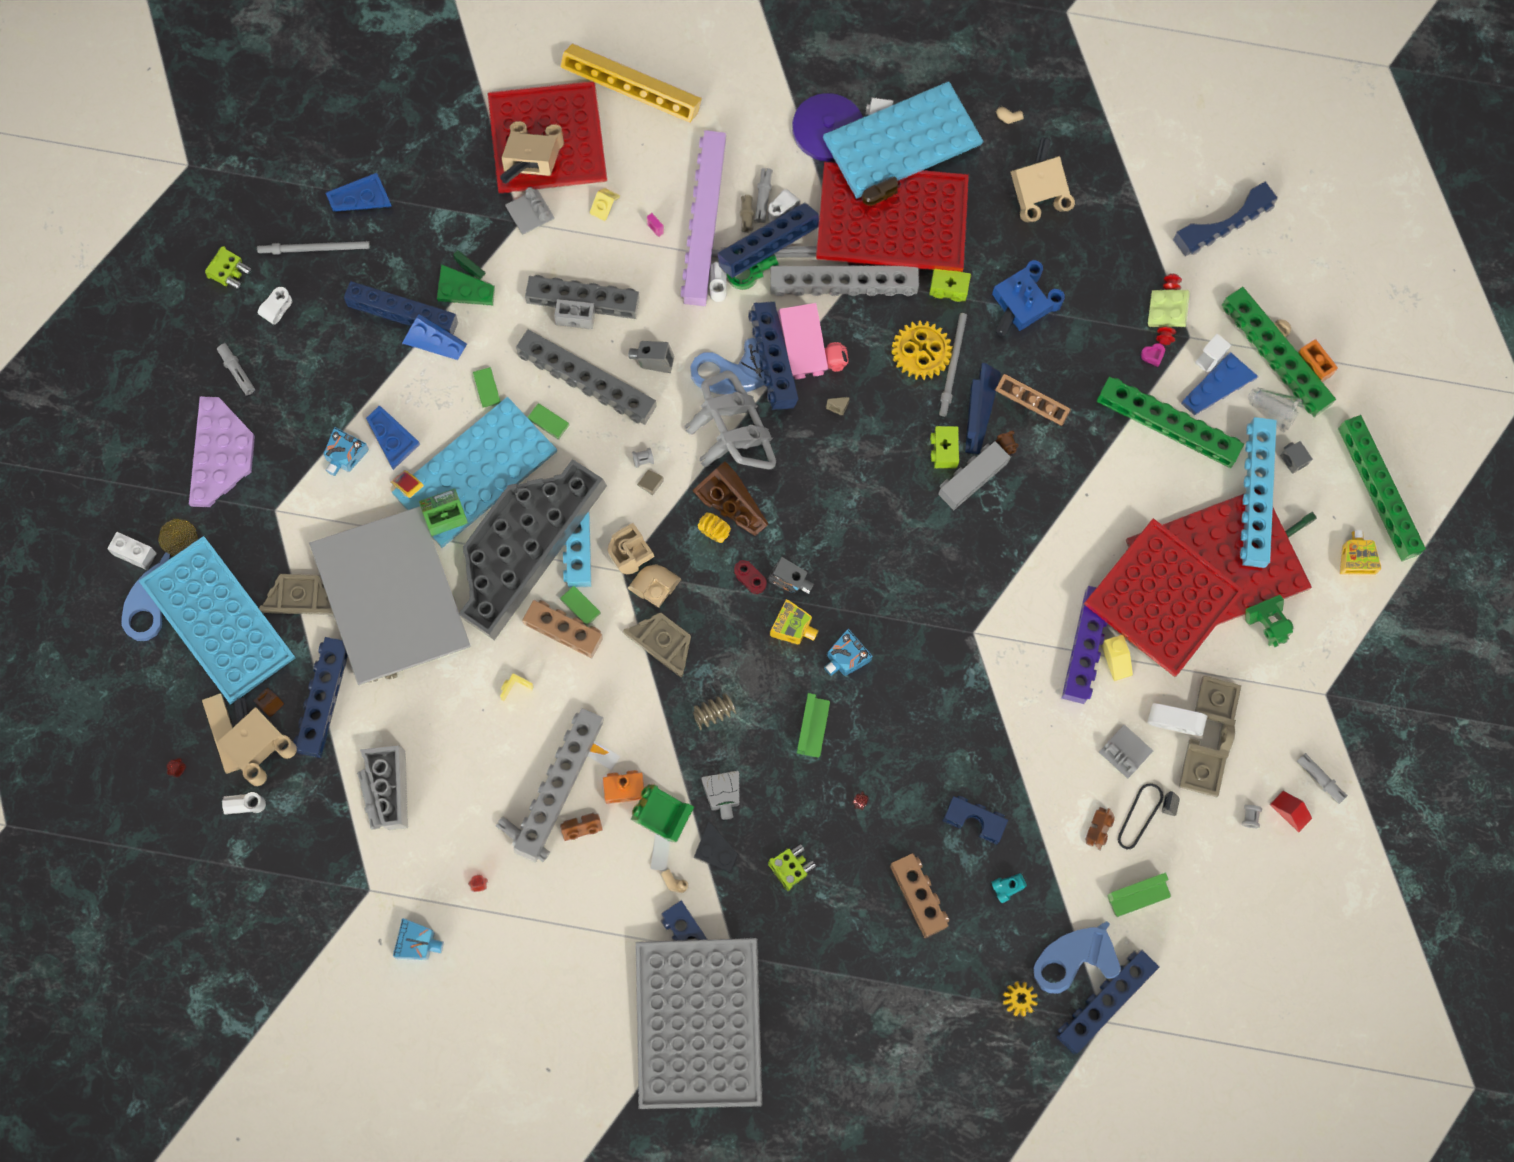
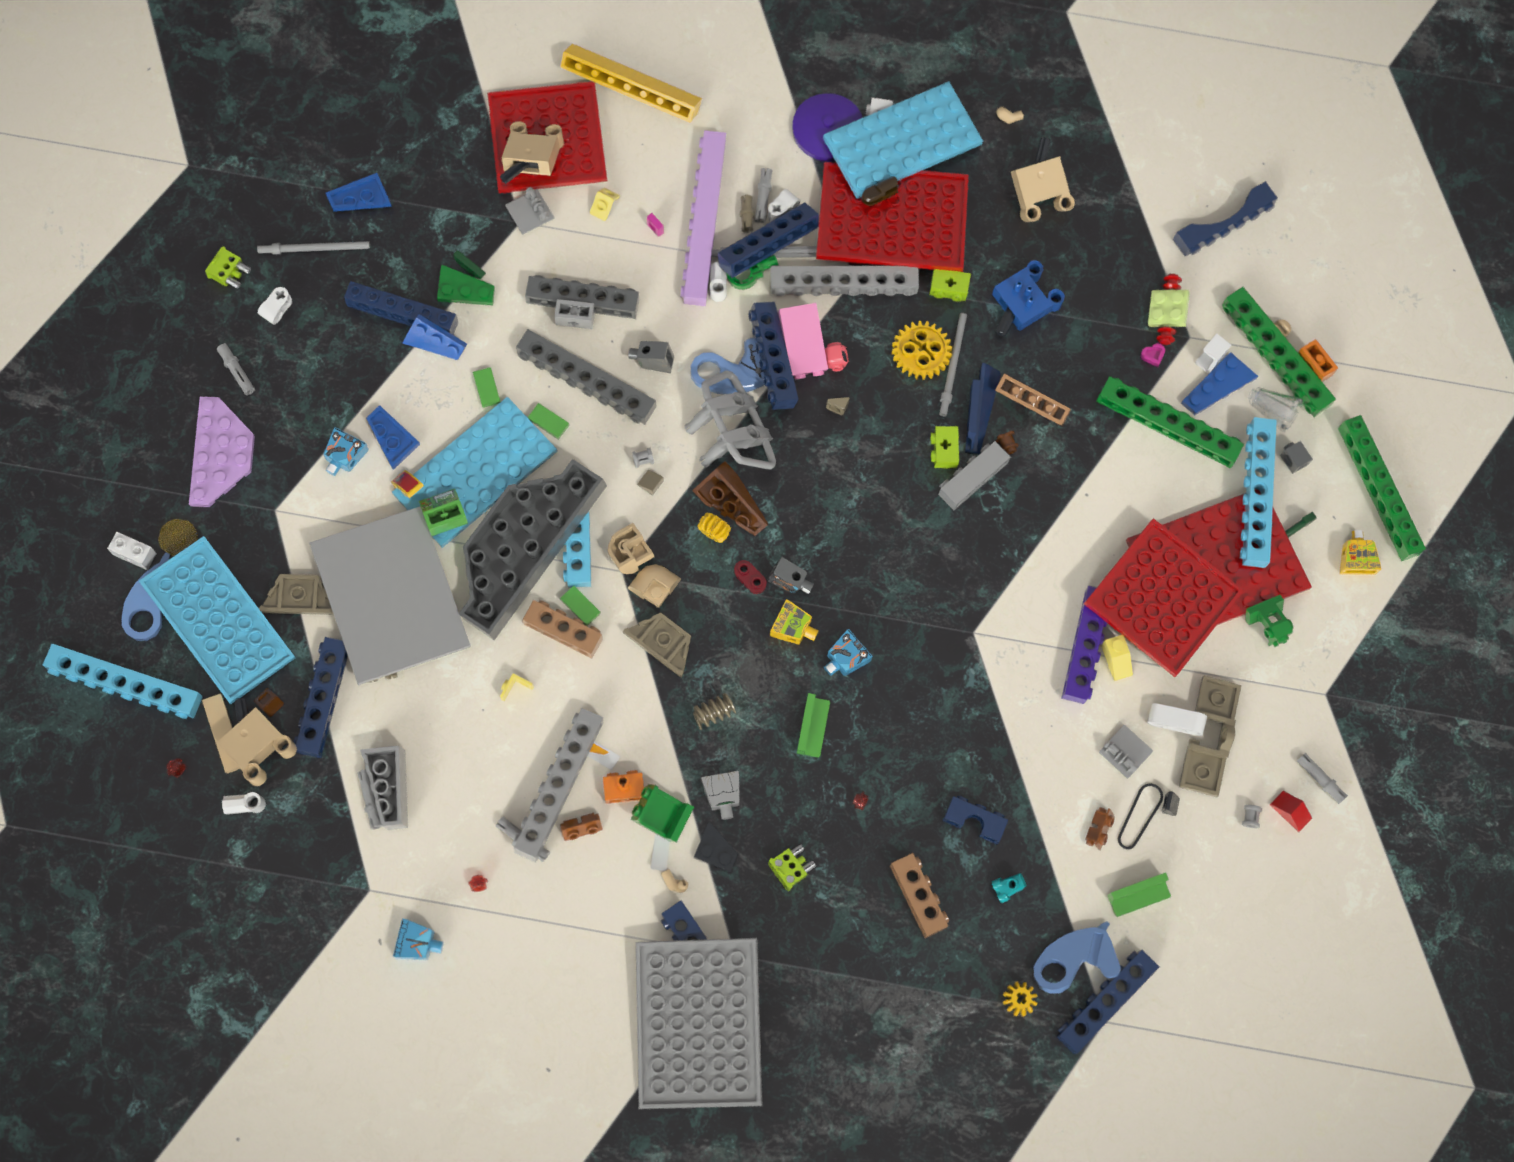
(58, 656): none -> medium azure brick

